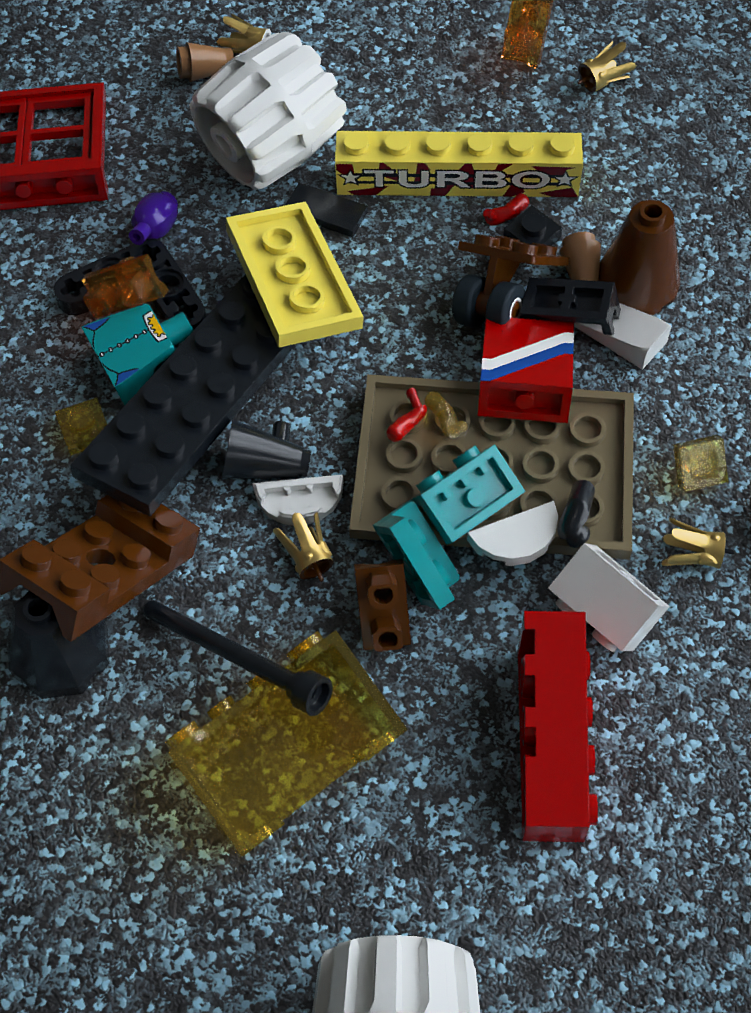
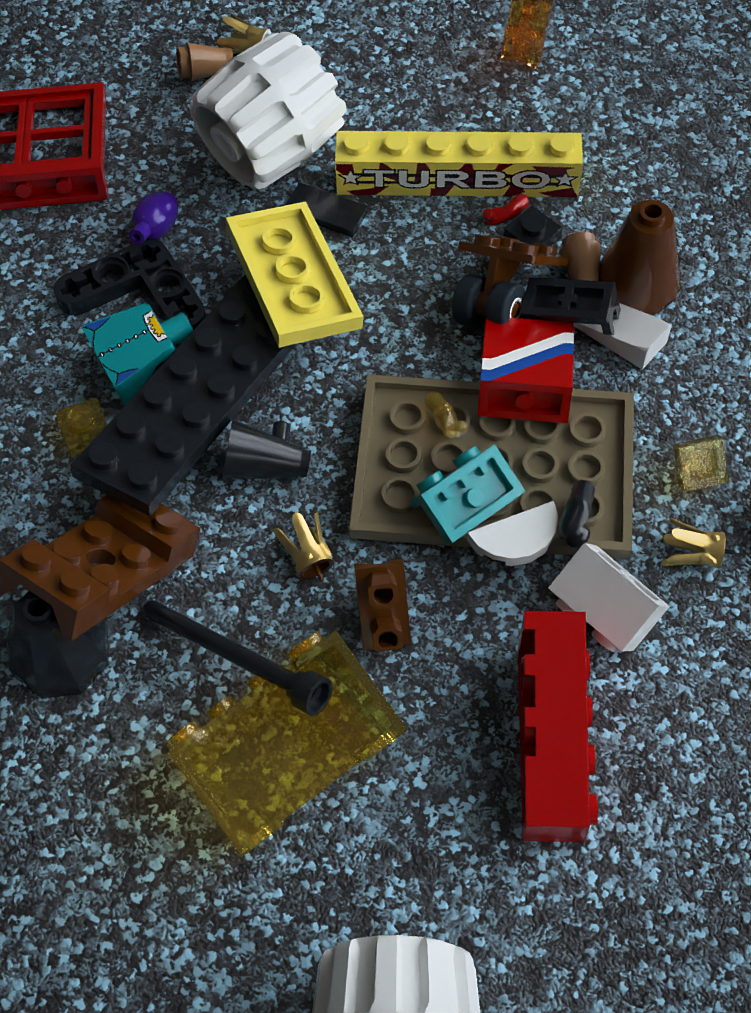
(122, 286): clear orange hips -> none
(302, 495): white tile -> none
(408, 421): red piece -> none
(424, 559): teal bracket -> none
(602, 69): pearl gold piece -> none

